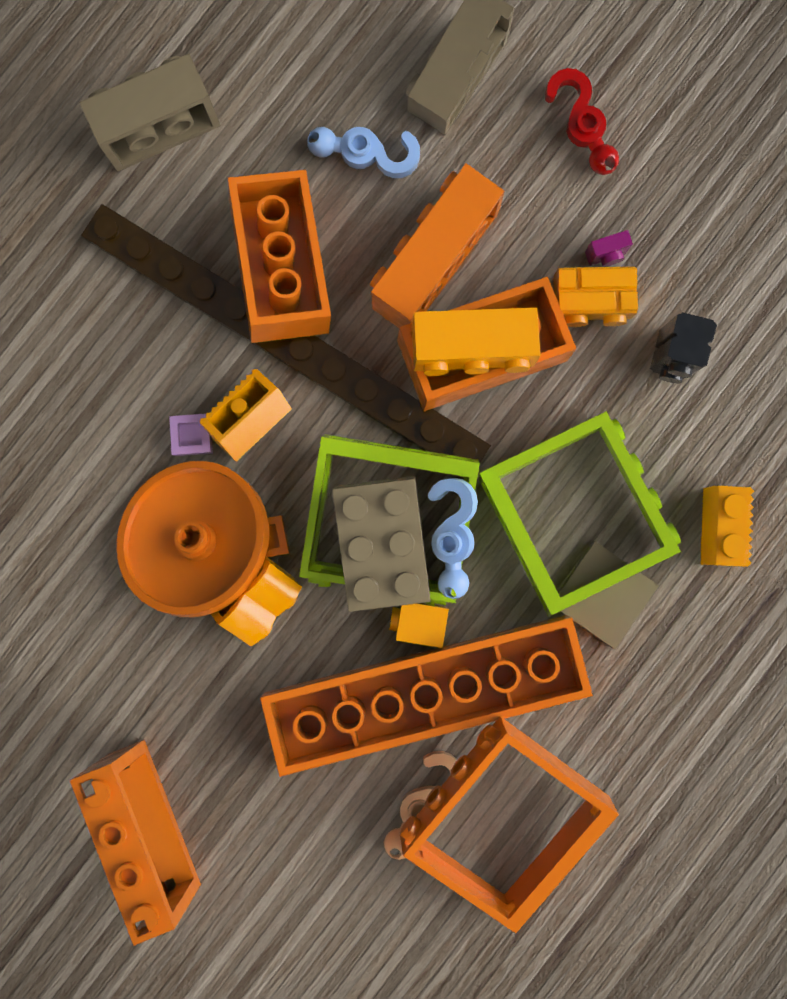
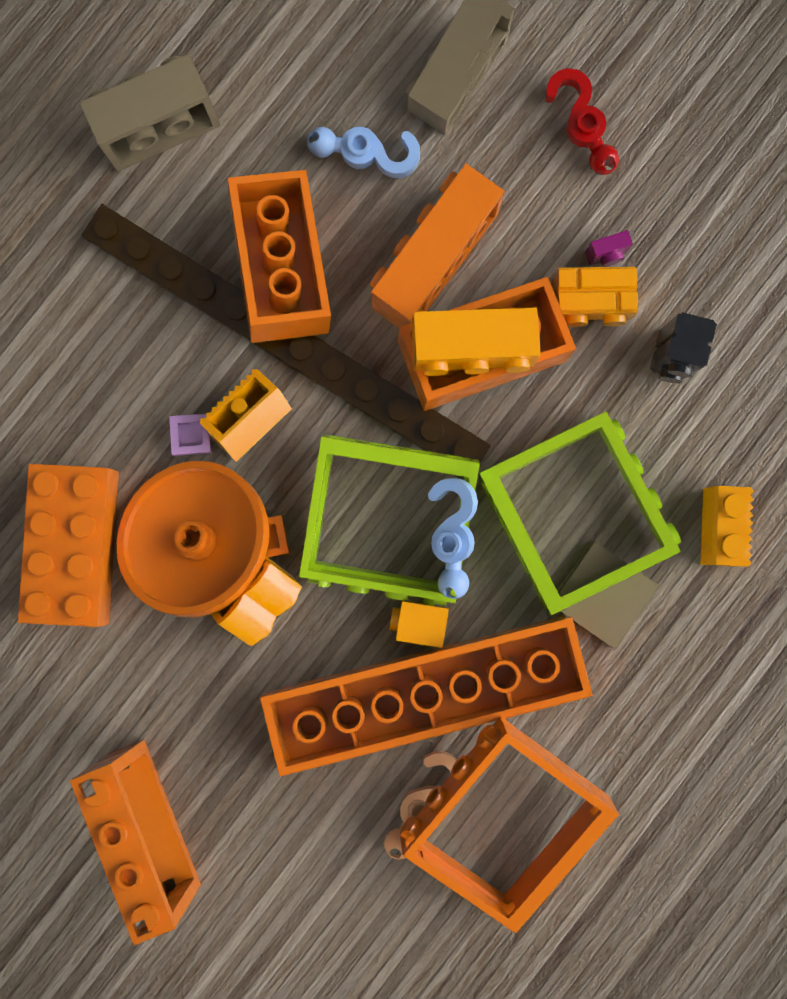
(68, 545): none -> orange brick
(381, 543): dark tan brick -> none

